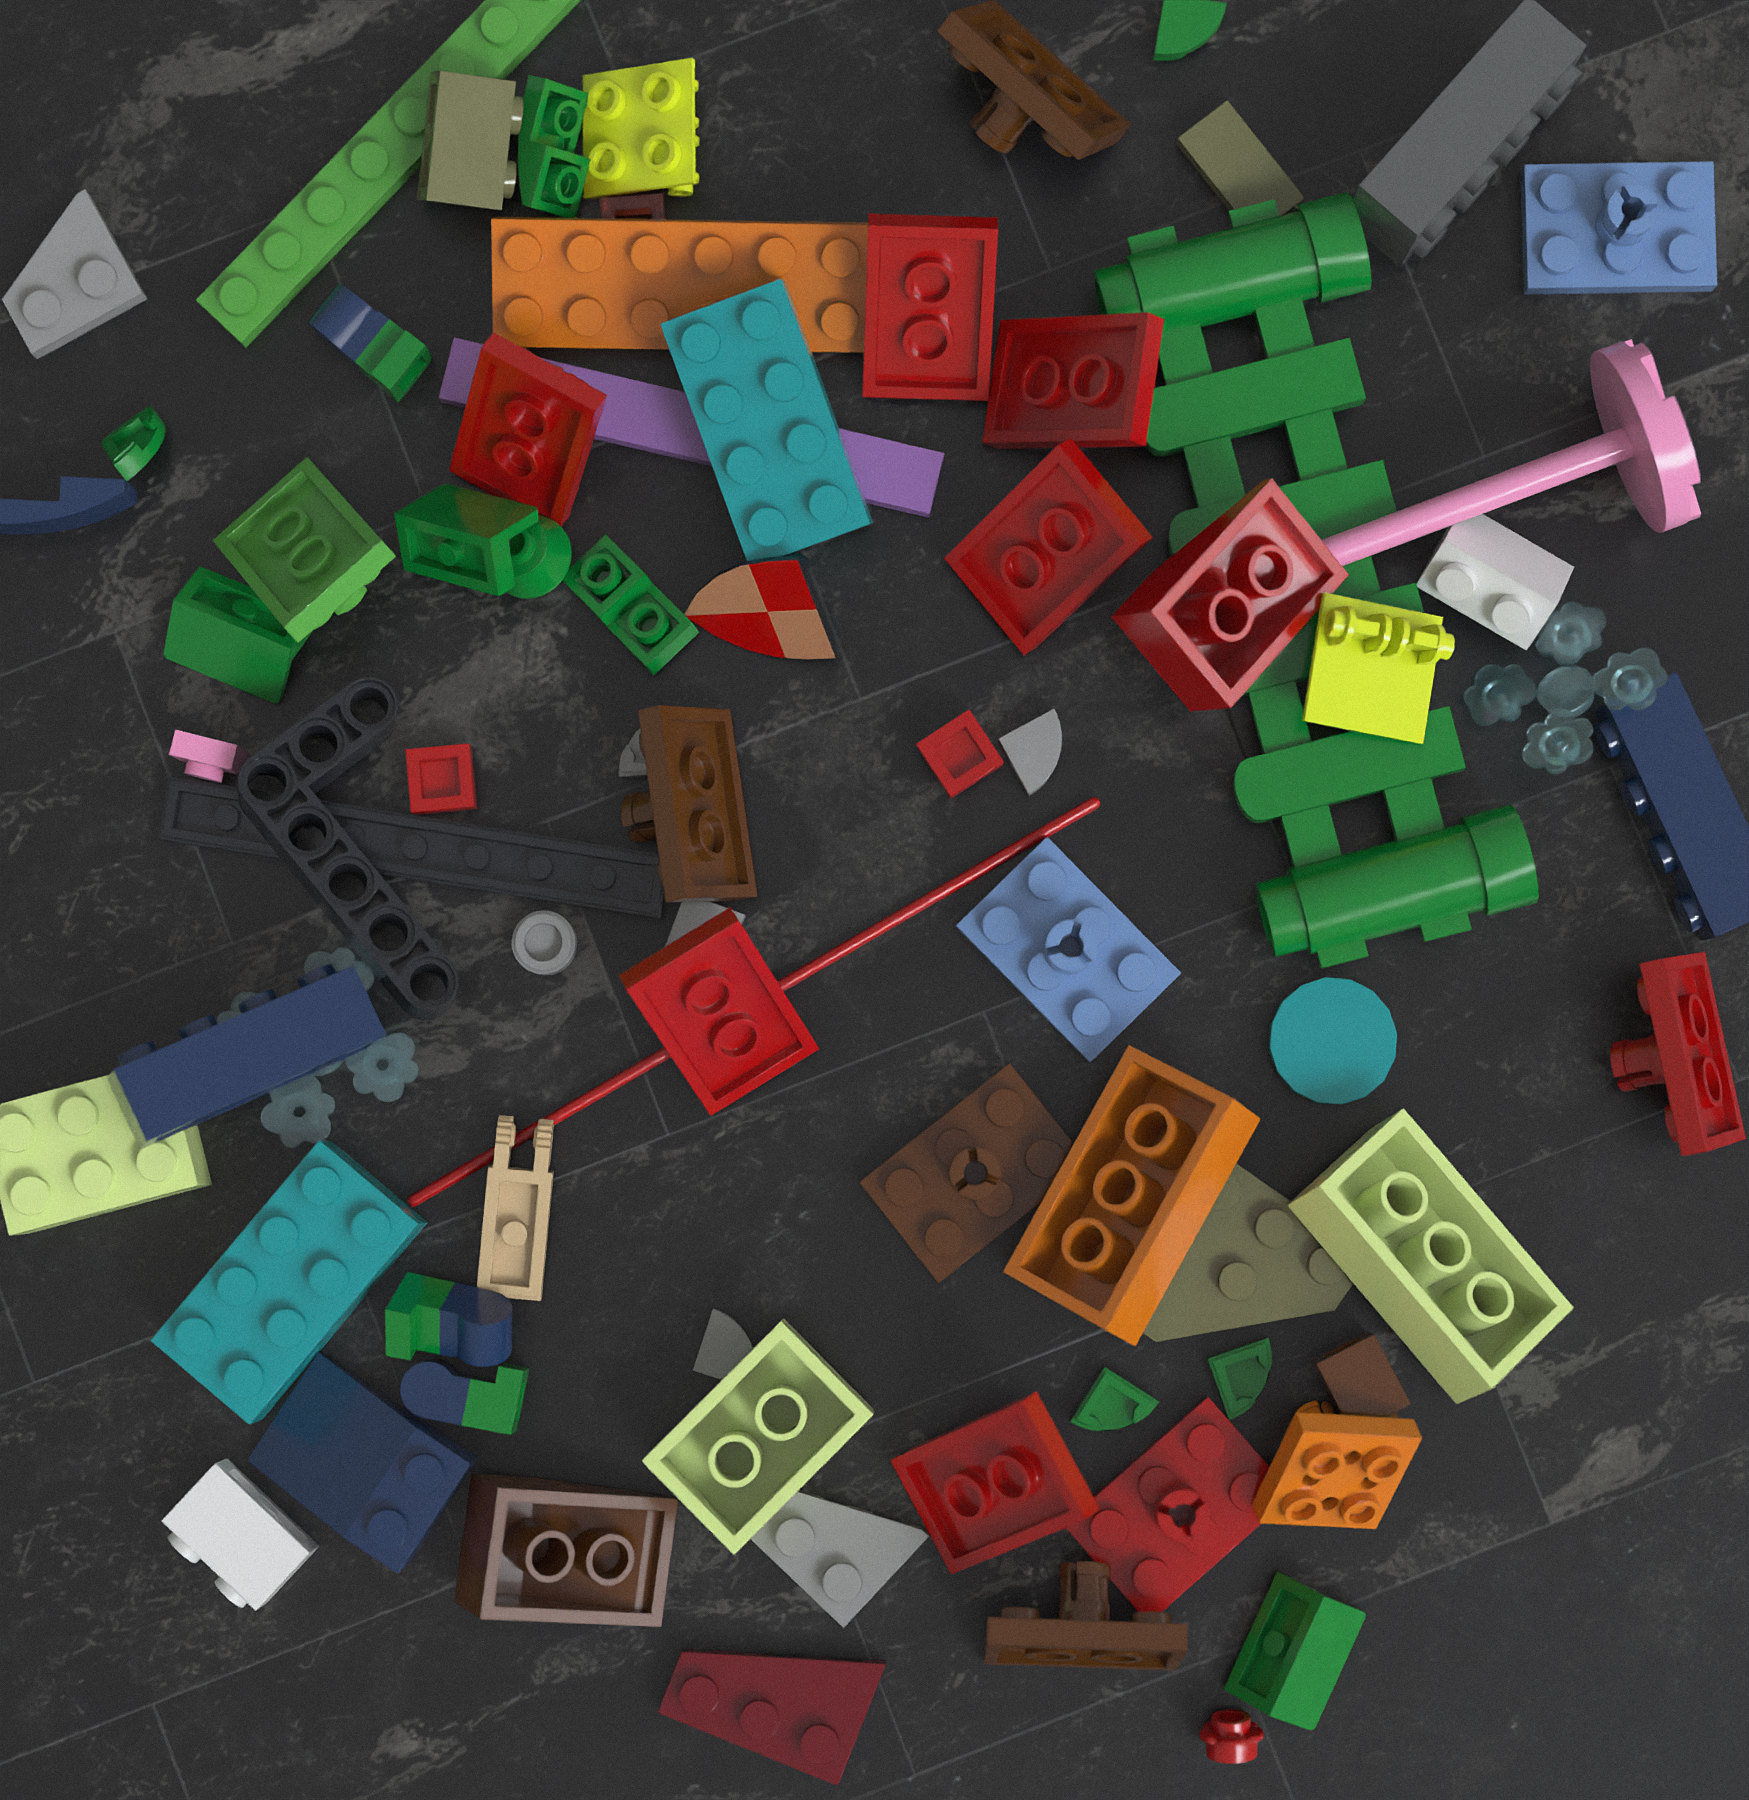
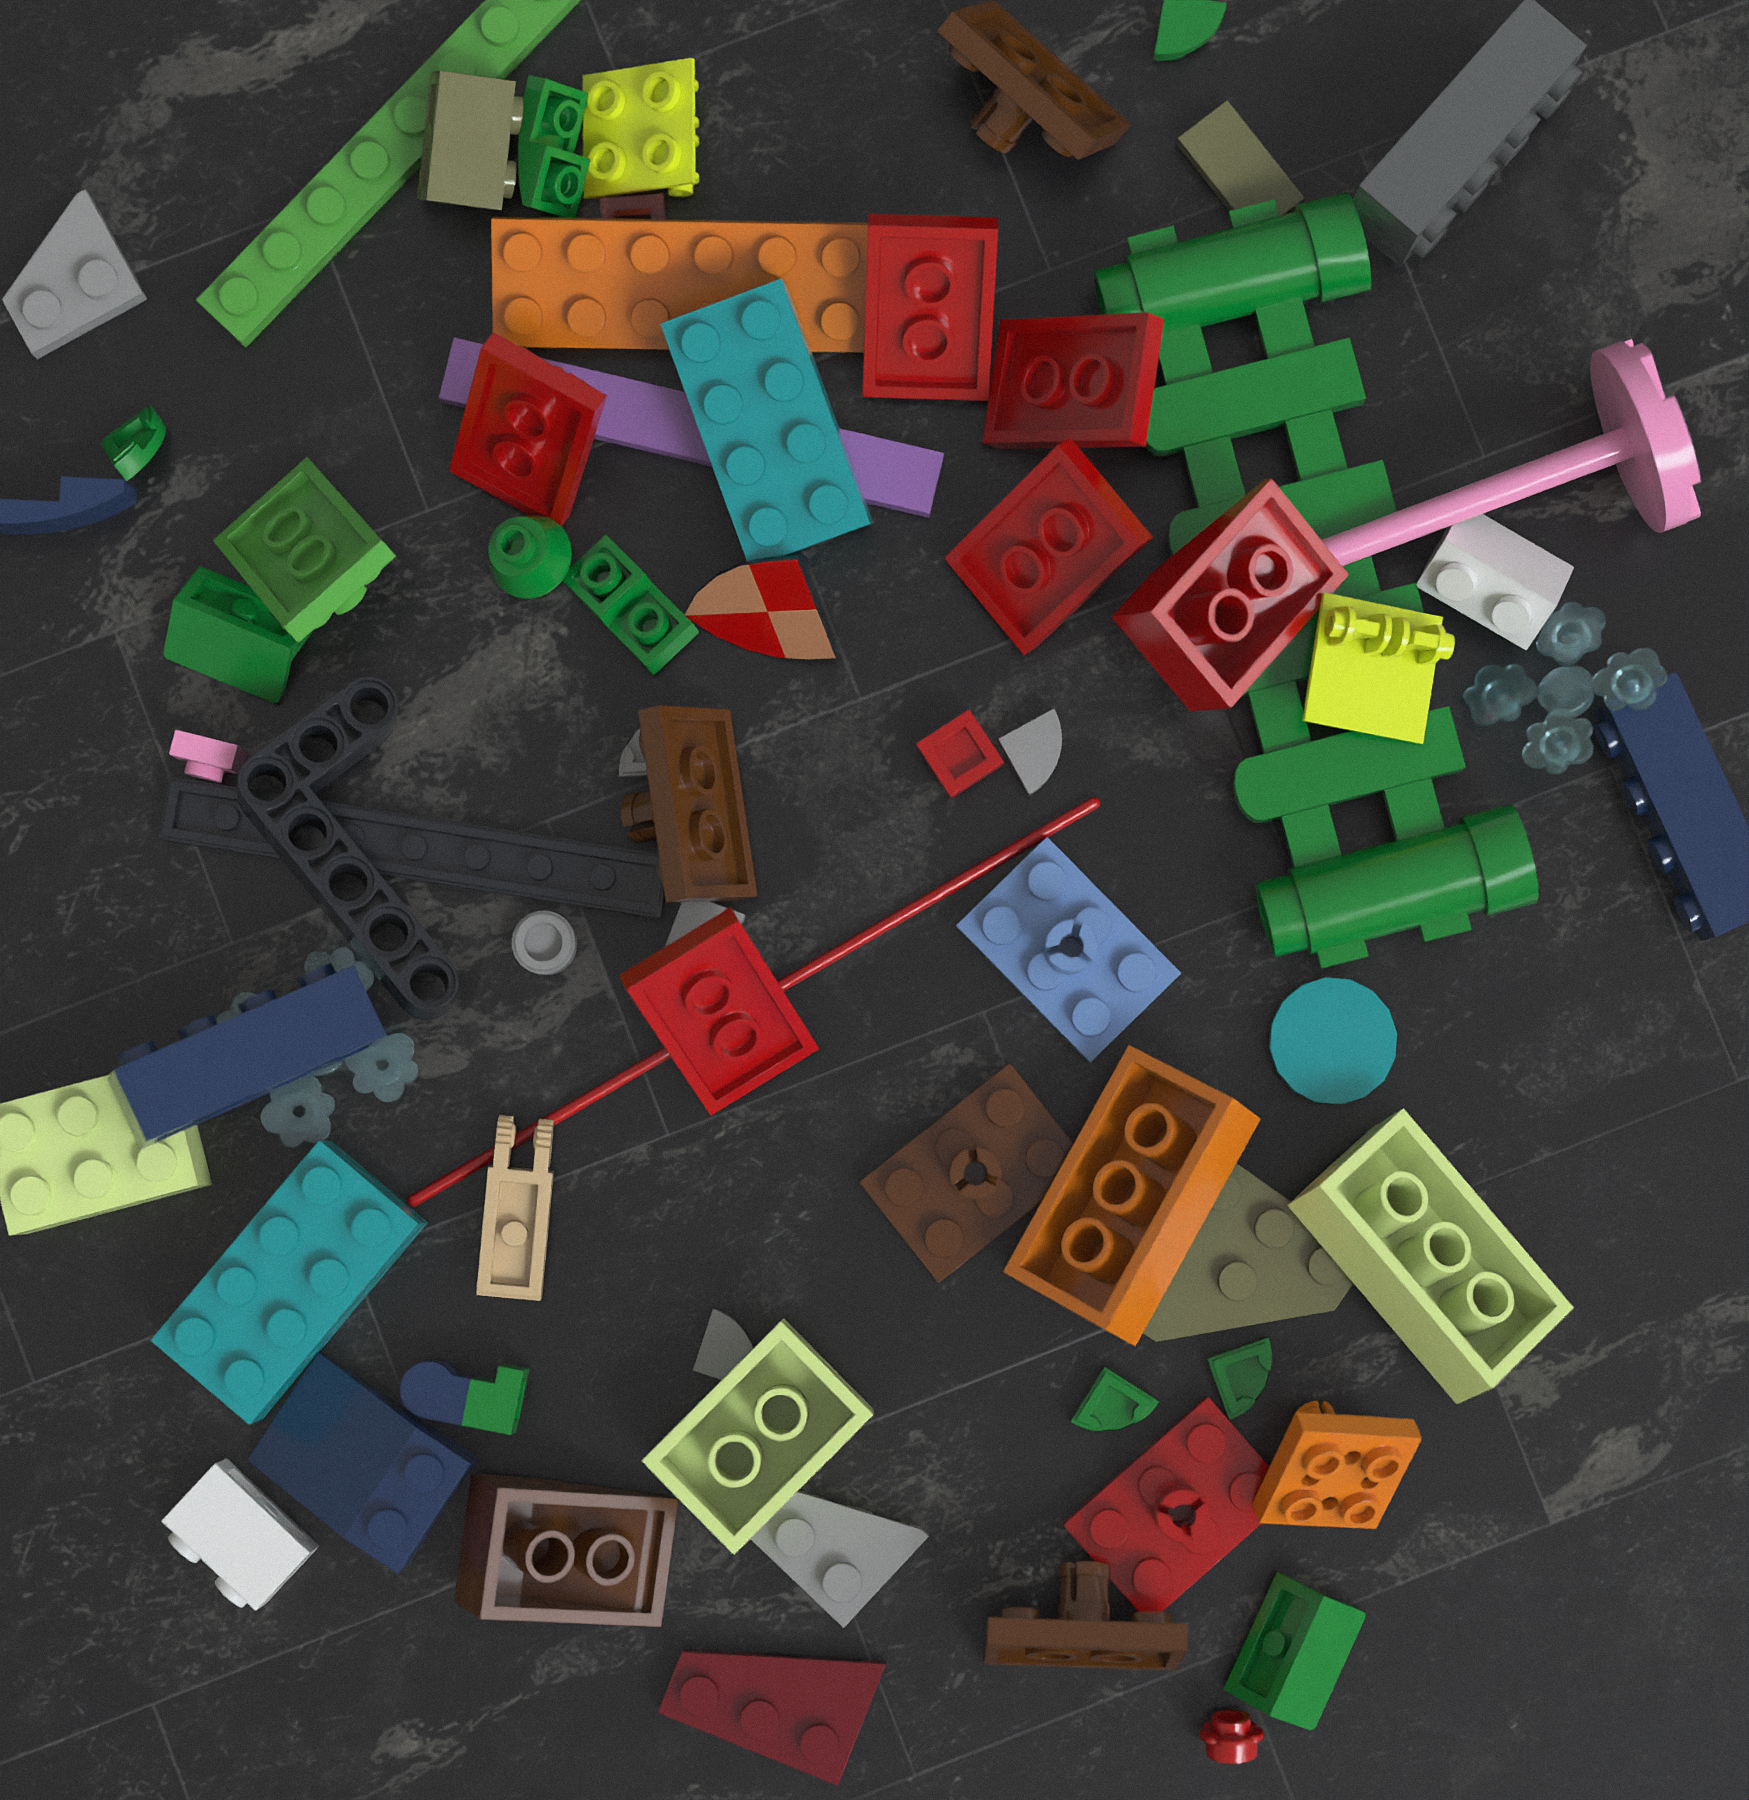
(371, 341): leg -> none
(441, 779): red plate -> none
(448, 1321): leg -> none
(462, 537): green panel -> none
(994, 1483): red plate -> none
(1360, 1379): reddish brown brick -> none
(1618, 227): medium blue plate -> none
(1683, 1054): red plate -> none

